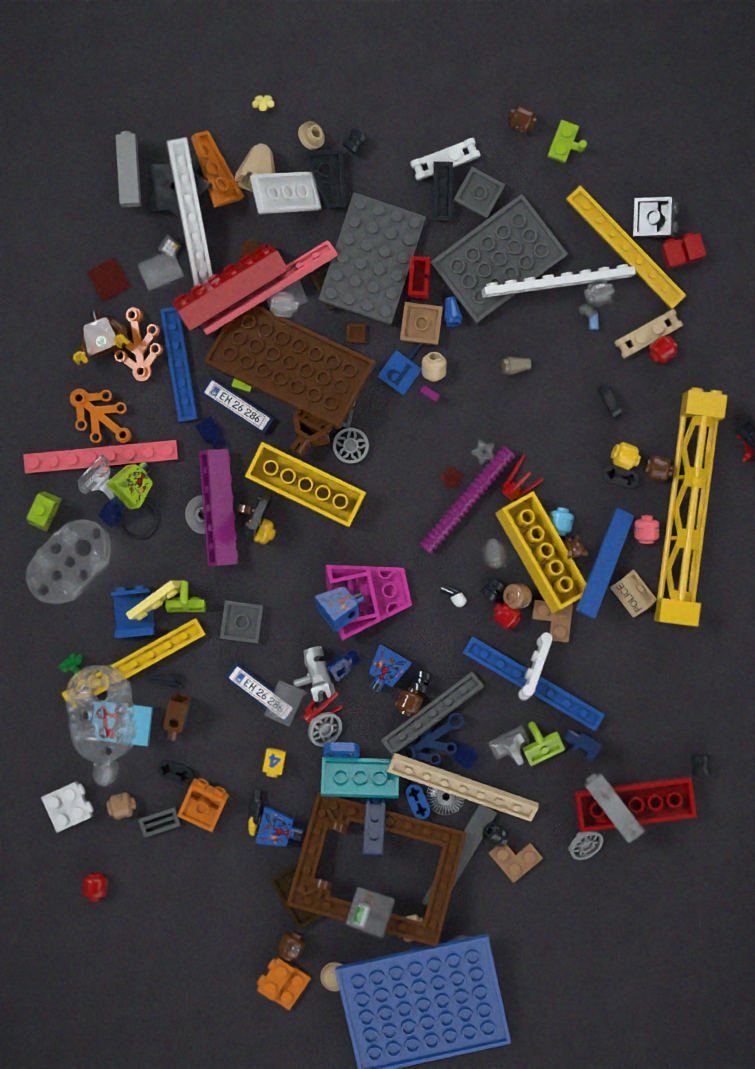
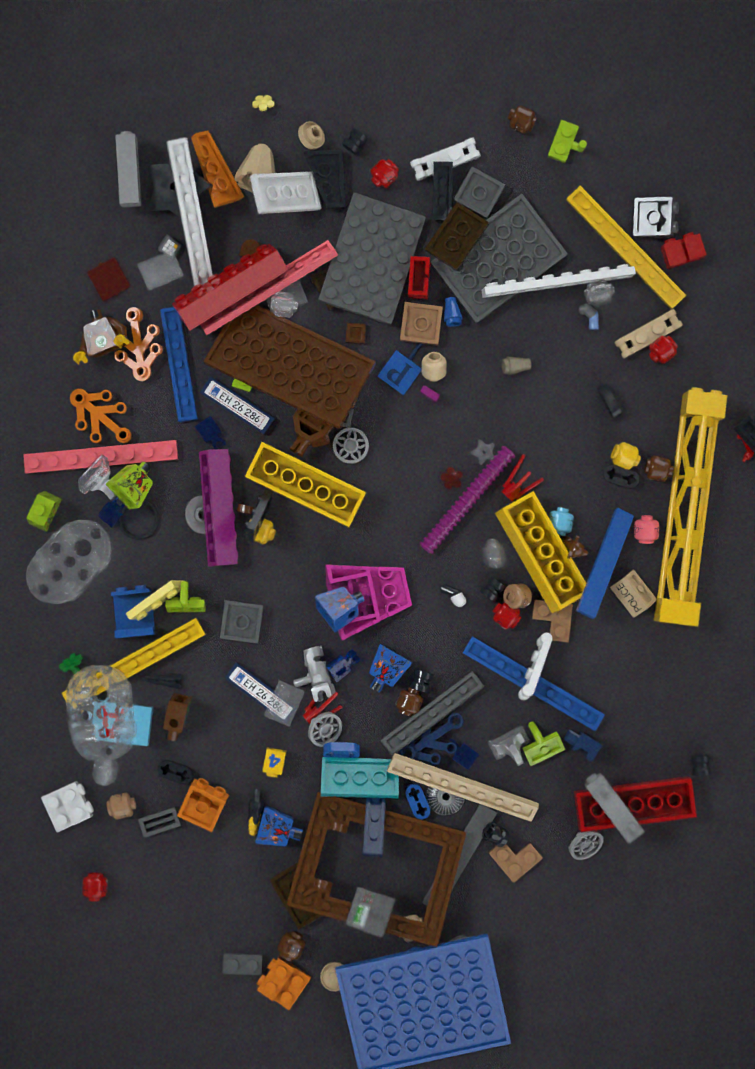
(242, 964): none -> dark grey plate
(384, 173): none -> red head
(456, 236): none -> dark brown plate

